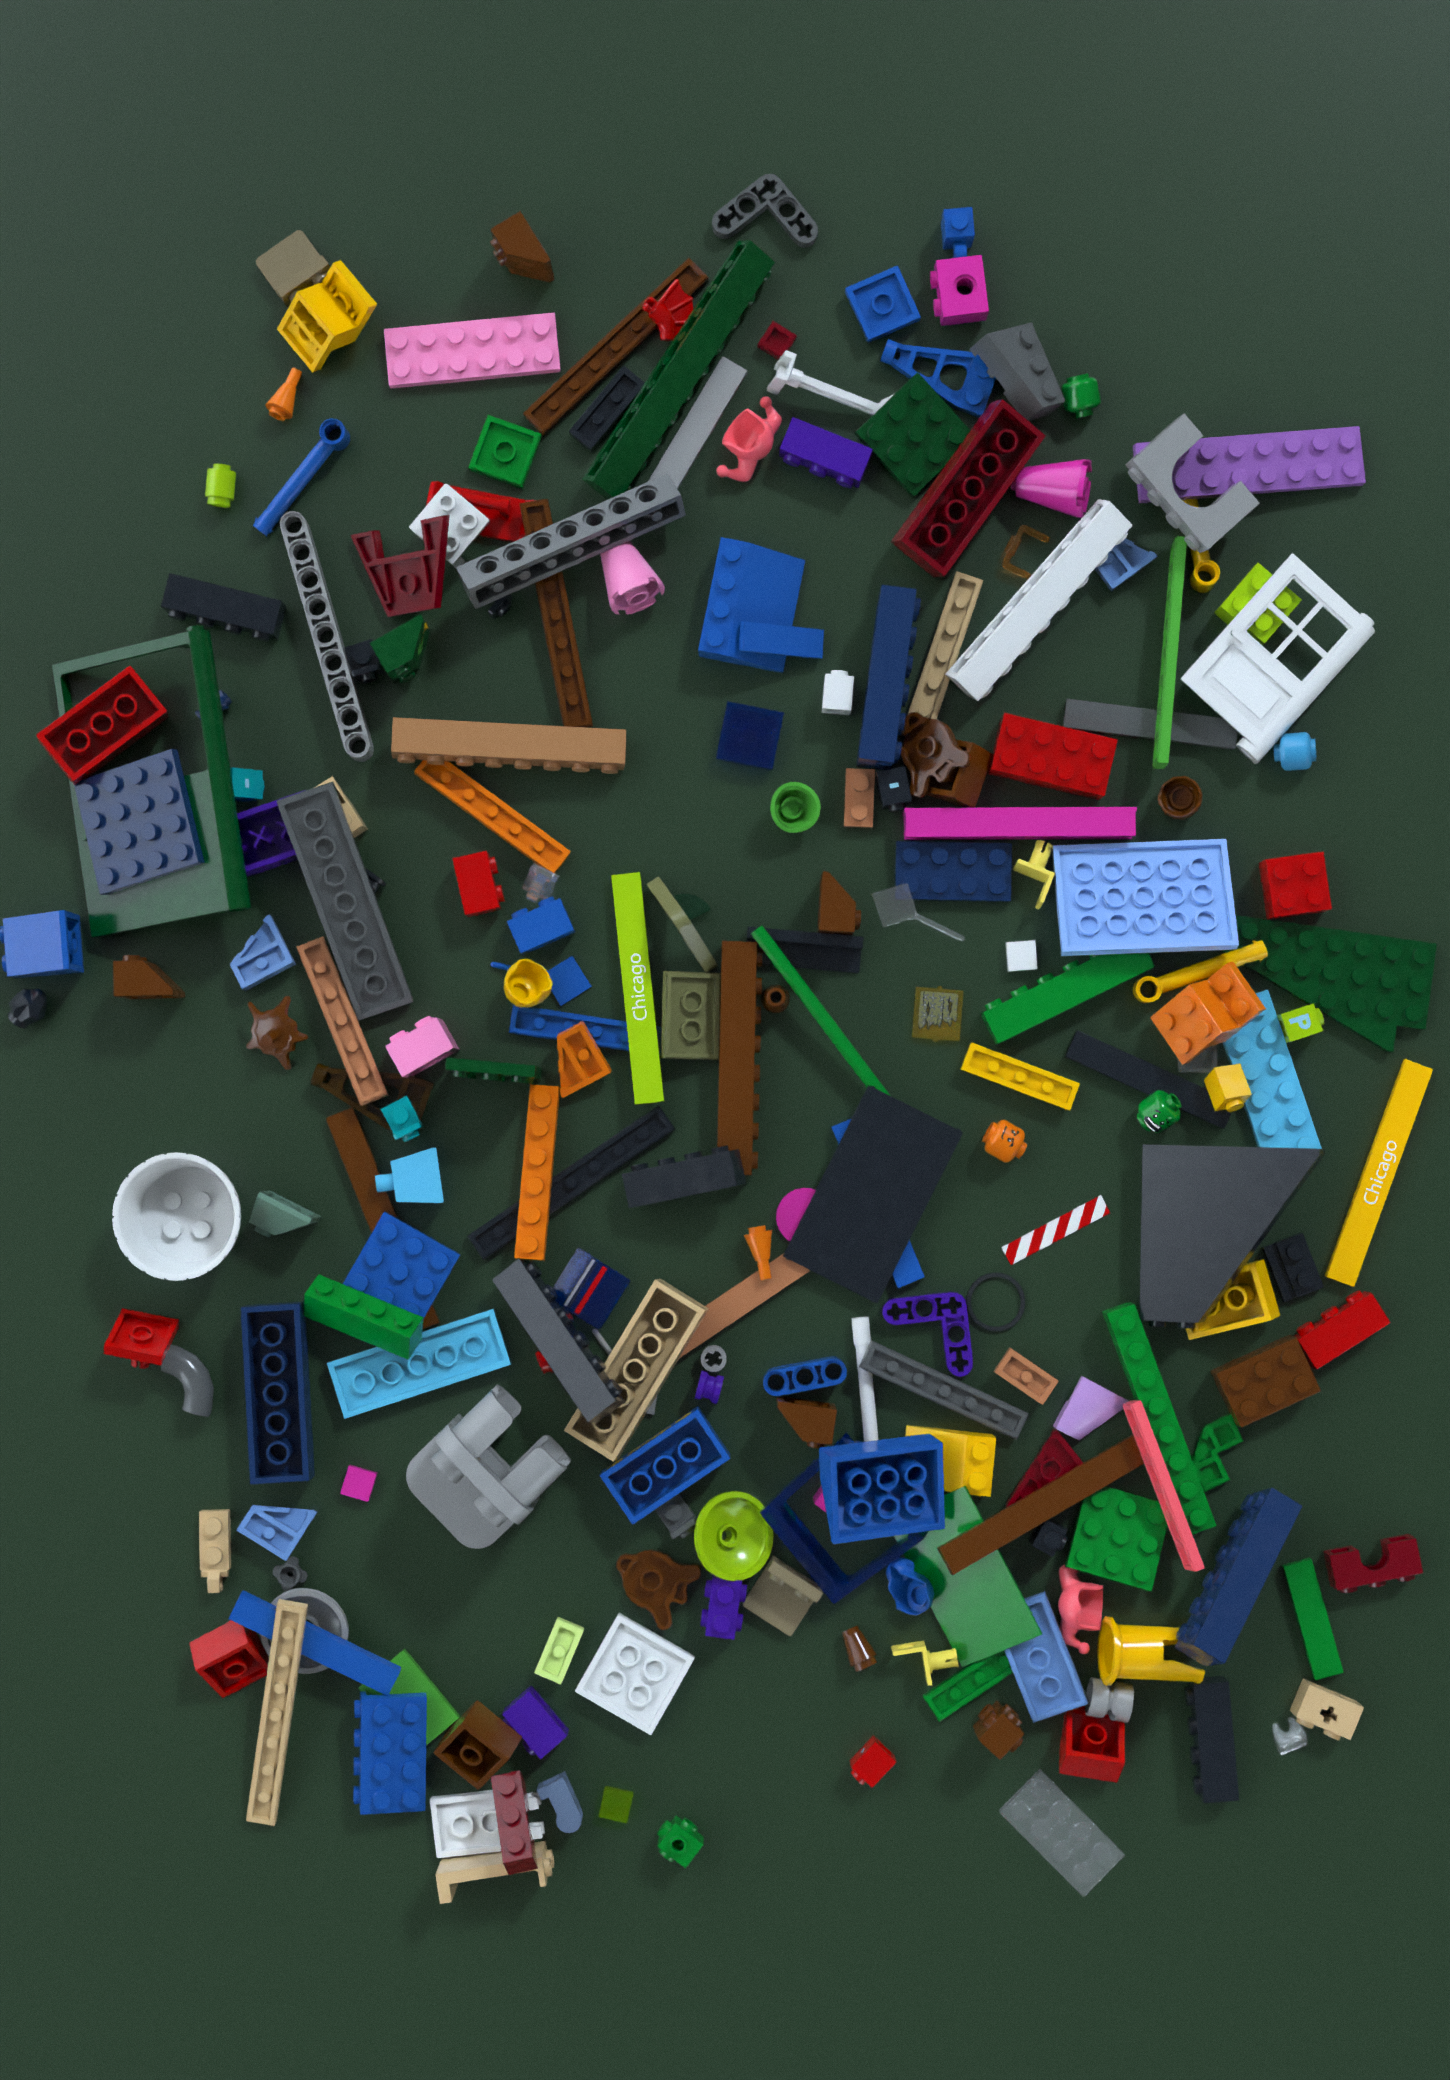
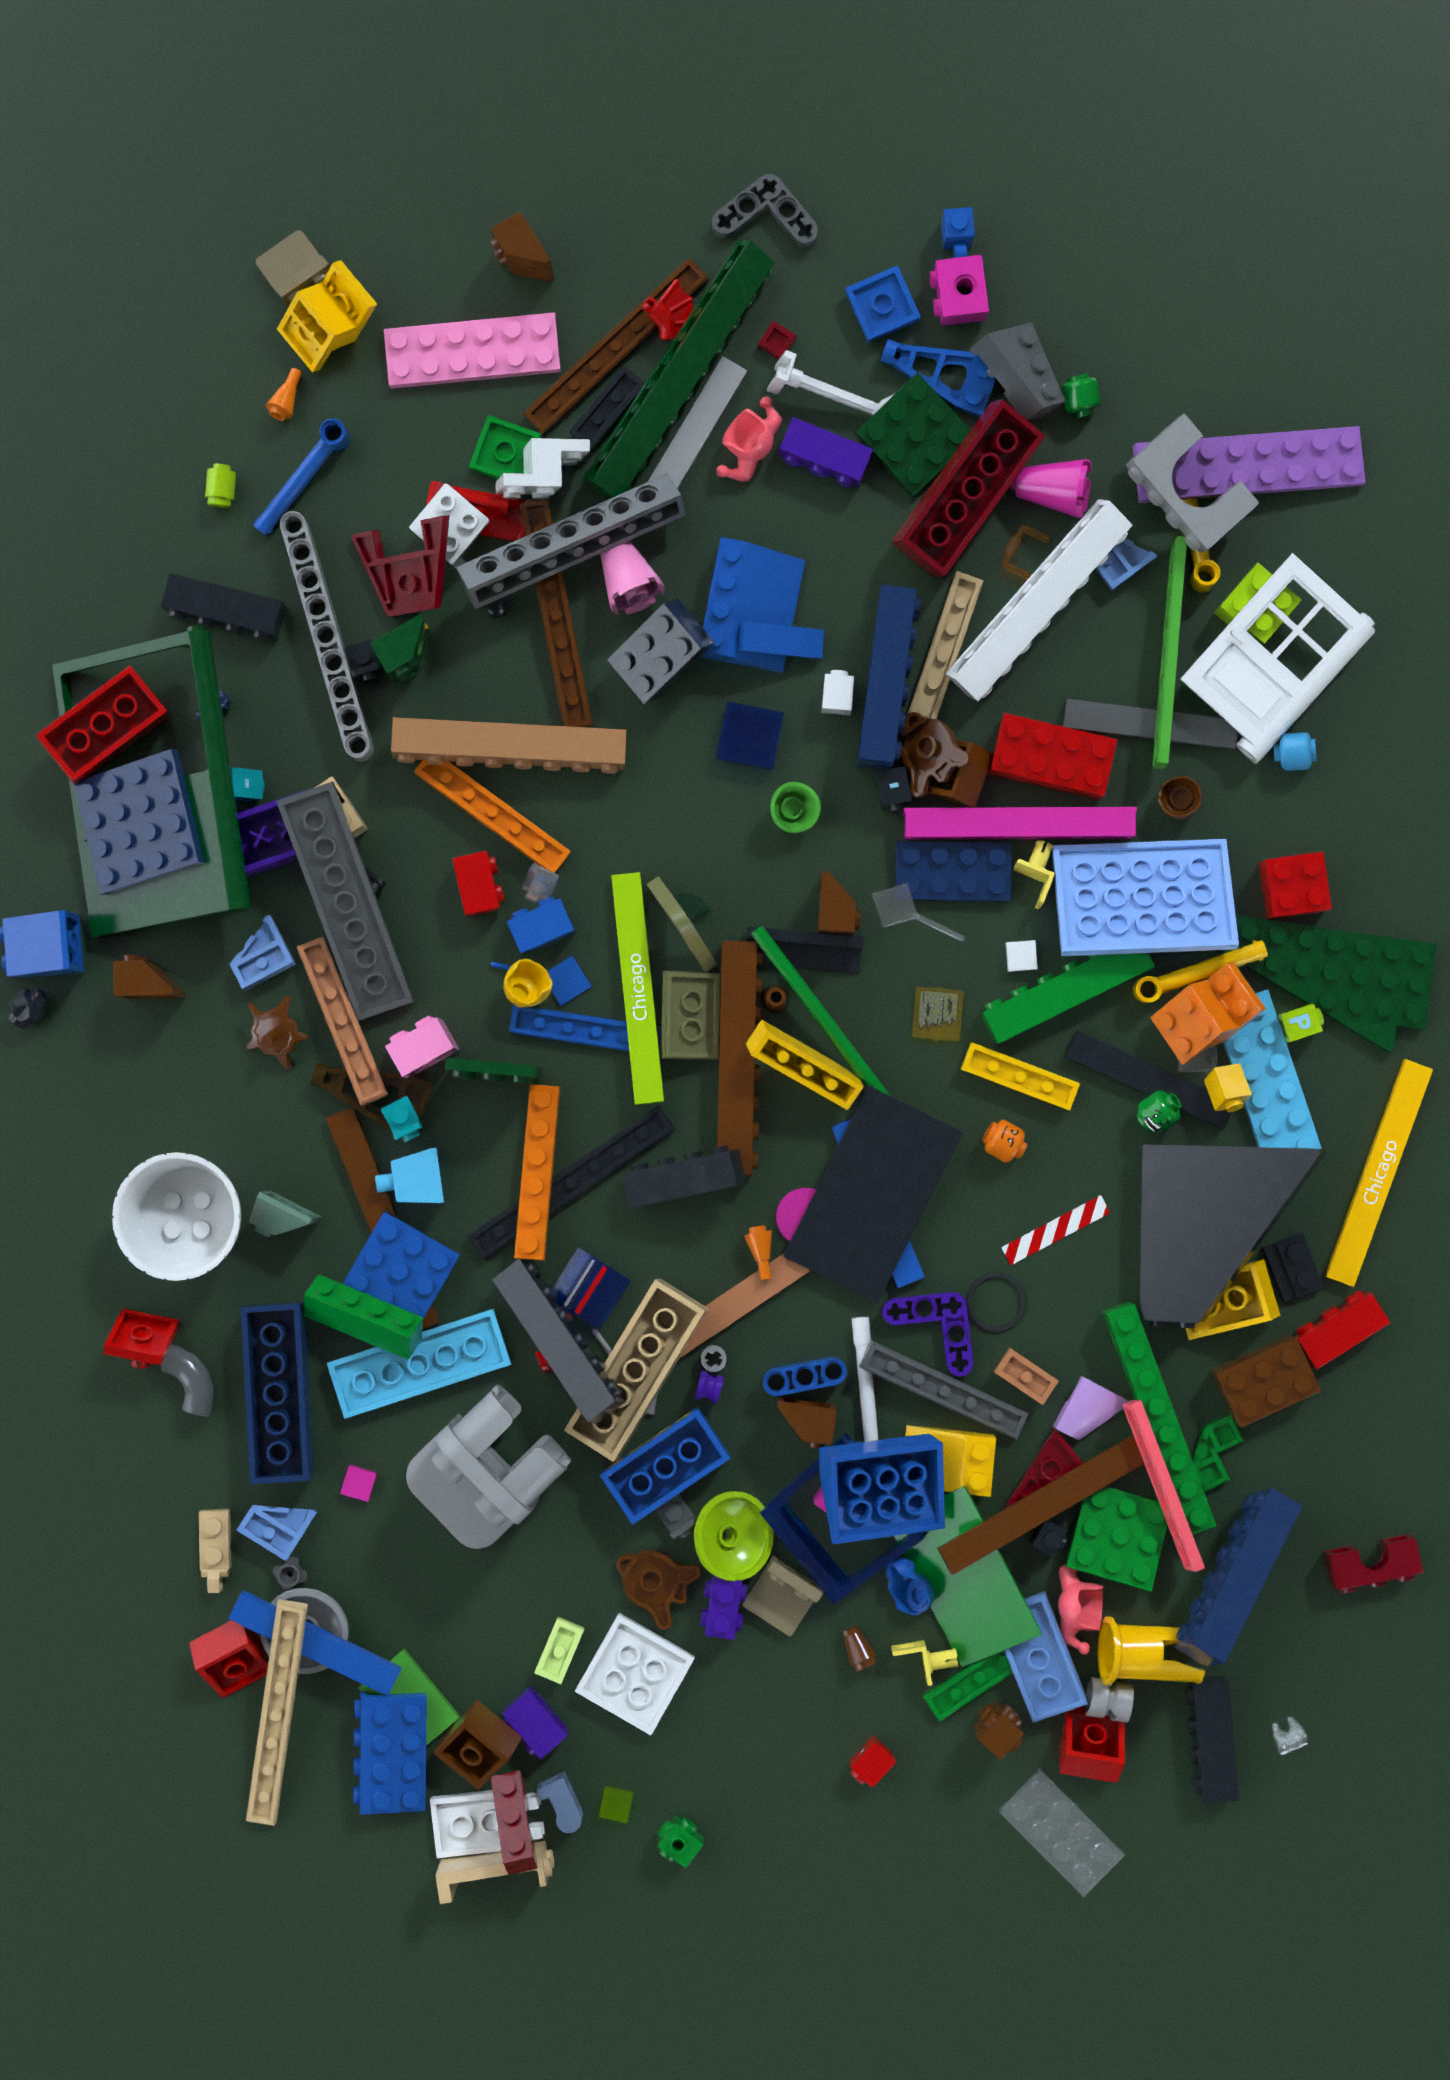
(542, 467): none -> white bracket
(579, 1059): orange wing -> none
(660, 651): none -> piece
(804, 1064): none -> yellow brick
(859, 798): nougat plate -> none
(1312, 1618): green tile -> none
(1313, 1698): tan brick -> none

